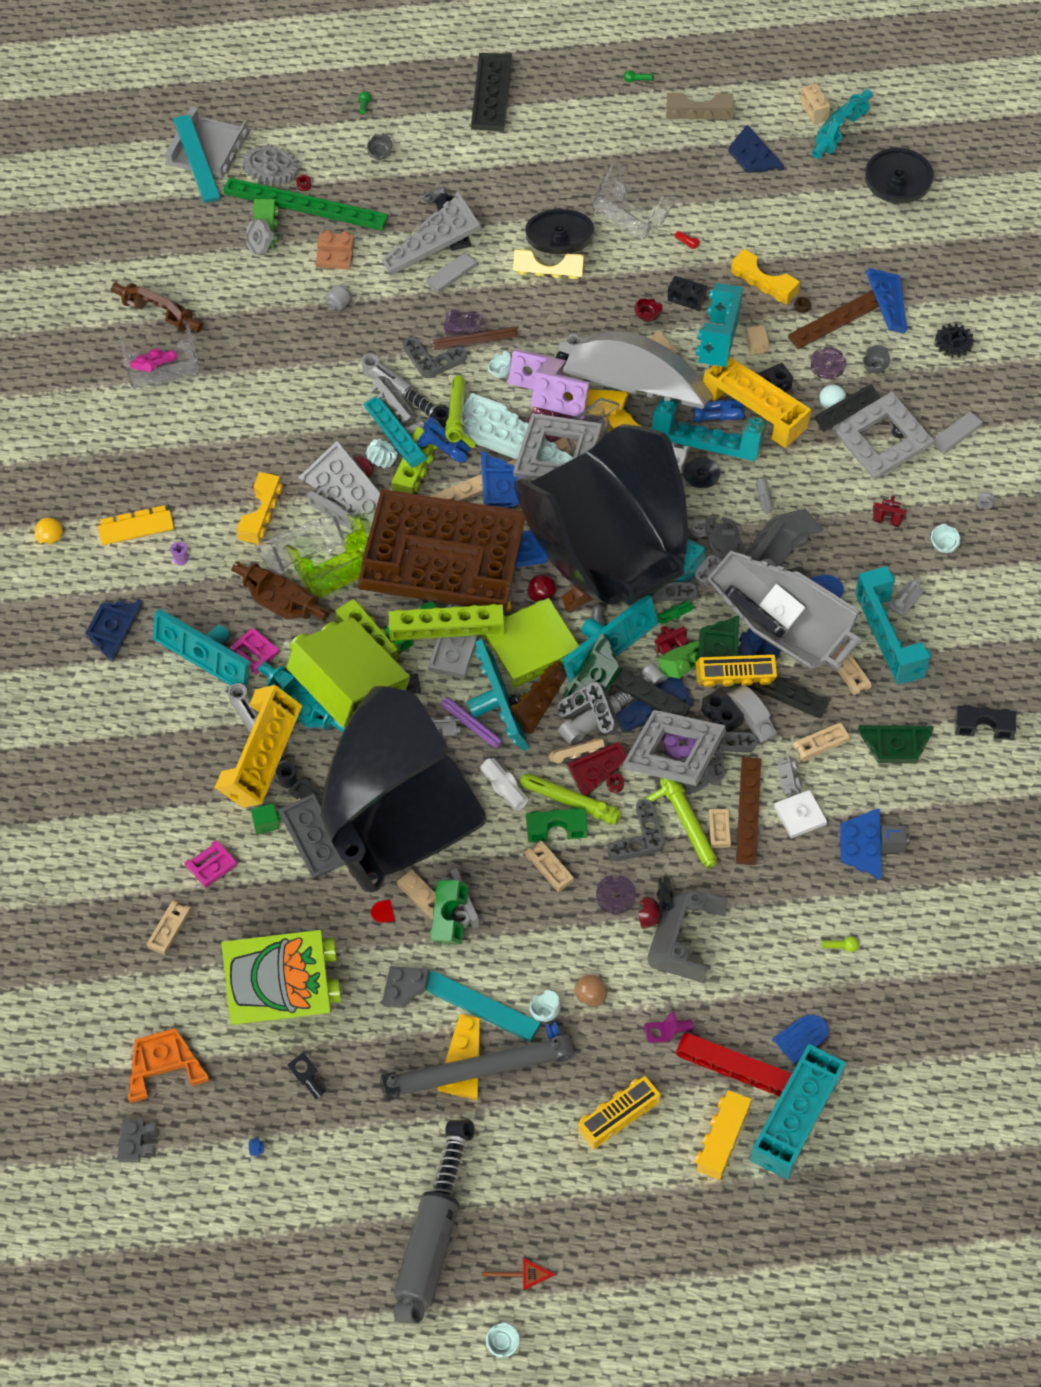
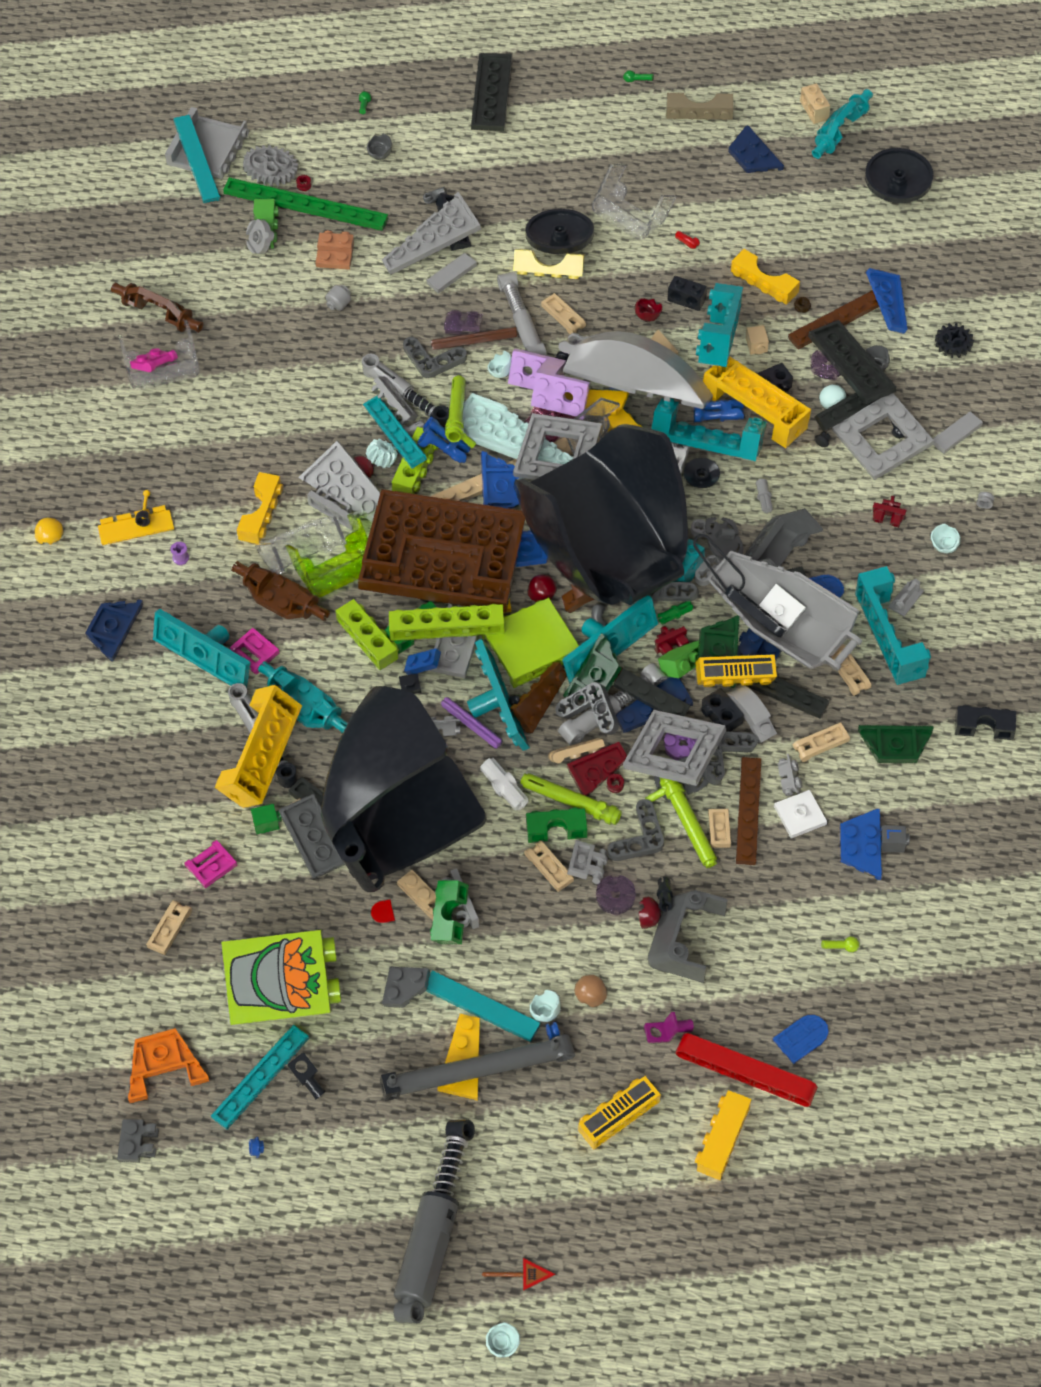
(143, 517): none -> black hinge
(260, 1077): none -> teal tile
(342, 667): lime brick -> none
(422, 661): none -> blue plate
(509, 285): none -> light grey piece
(563, 313): none -> tan plate
(581, 860): none -> light grey plate
(694, 544): none -> black piece
(797, 1111): teal plate -> none
(822, 439): none -> black piece
(852, 361): none -> pearl dark grey plate

